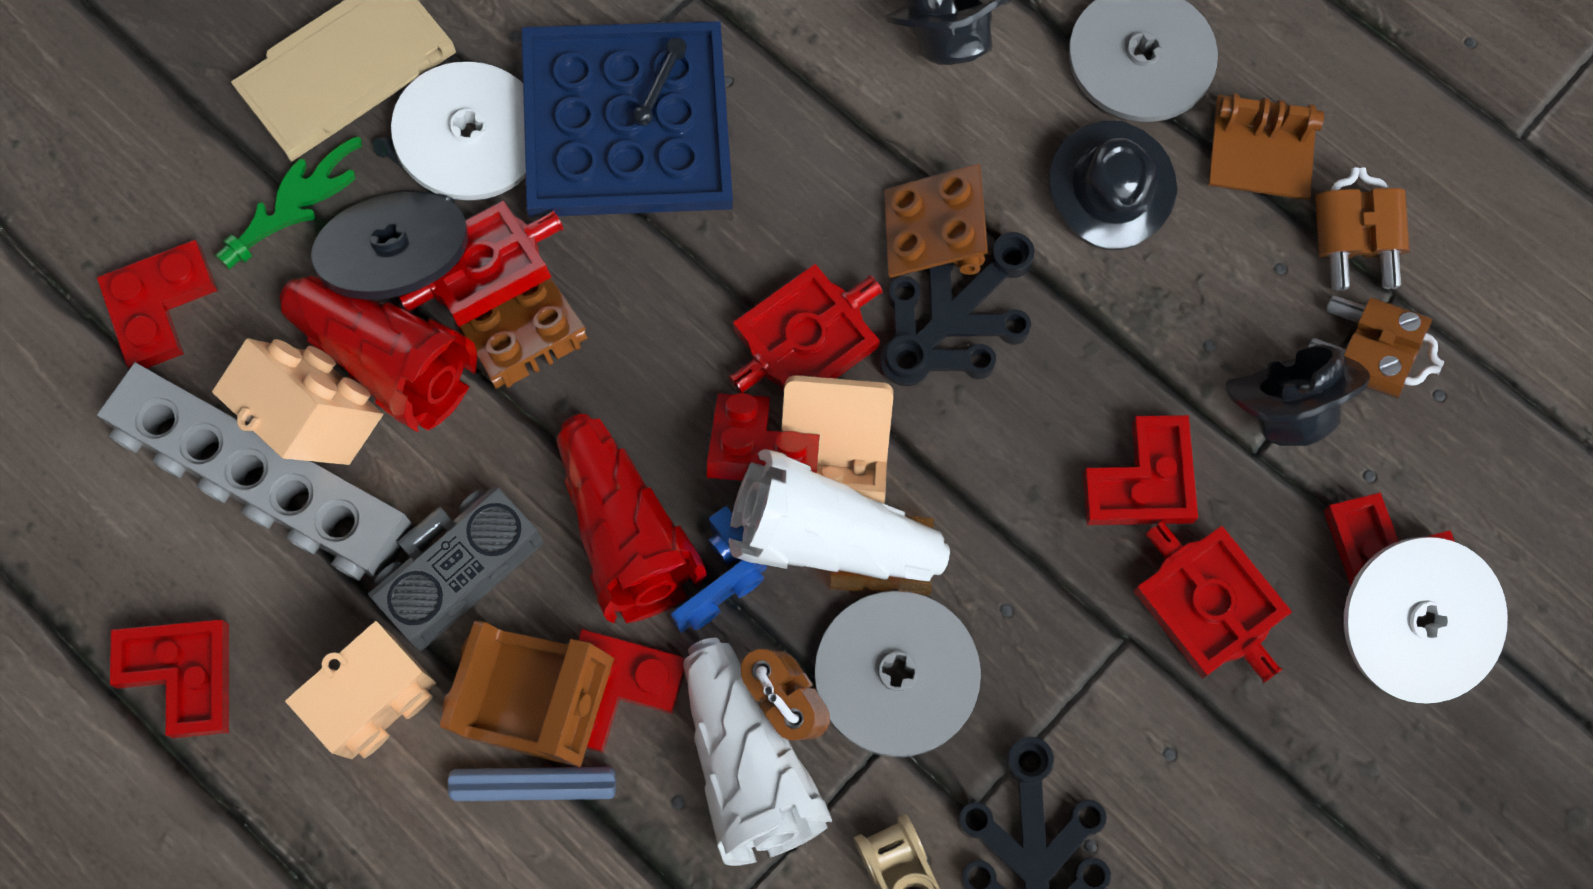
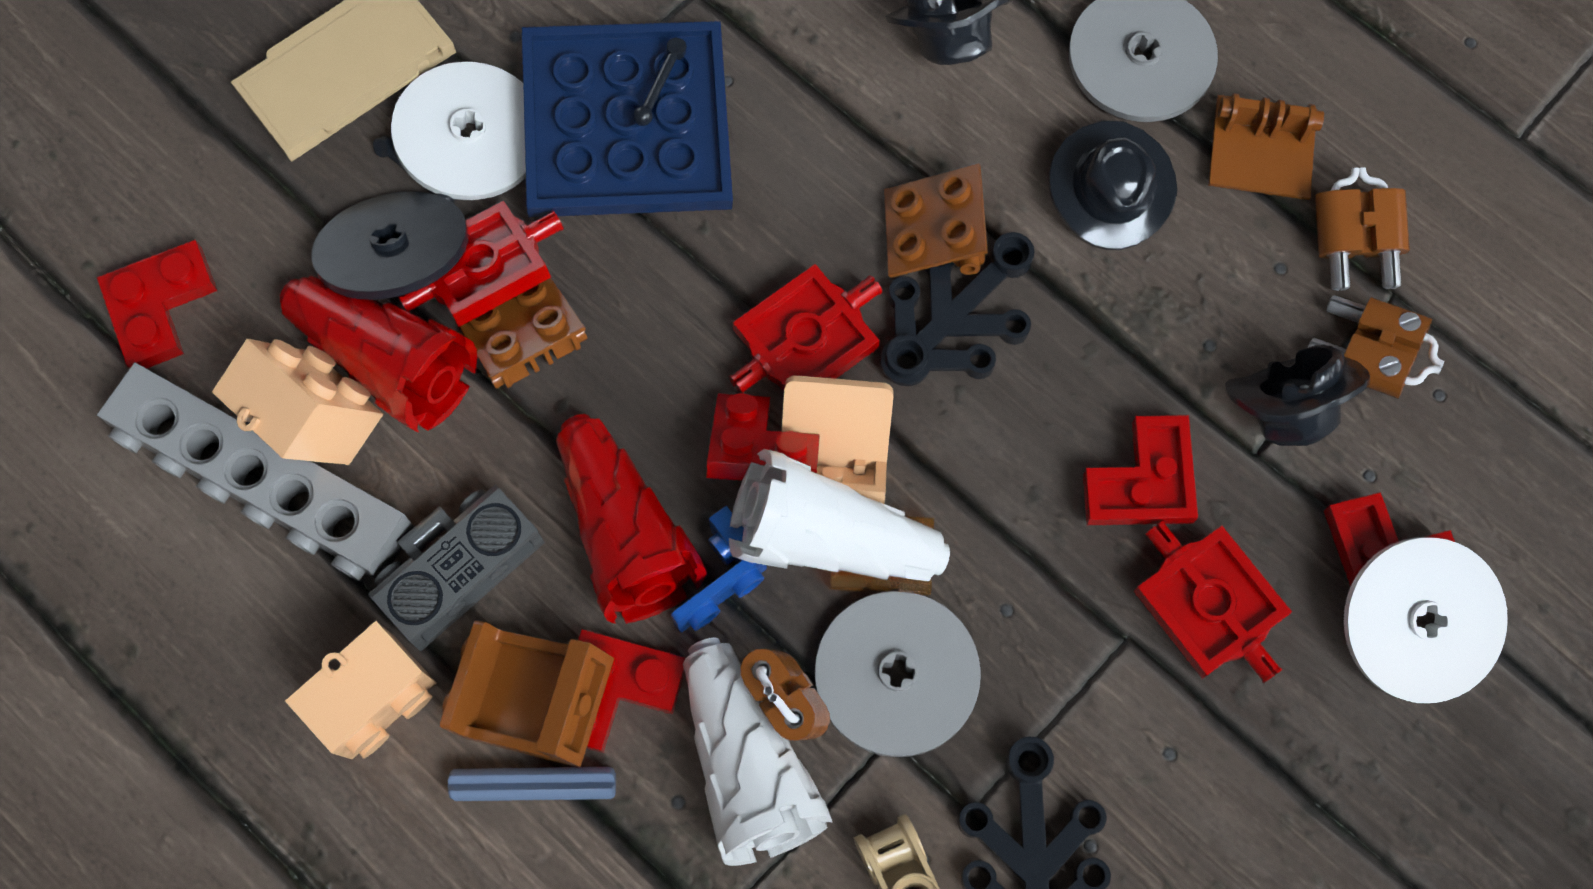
(189, 661): red plate -> none
(291, 196): green piece -> none

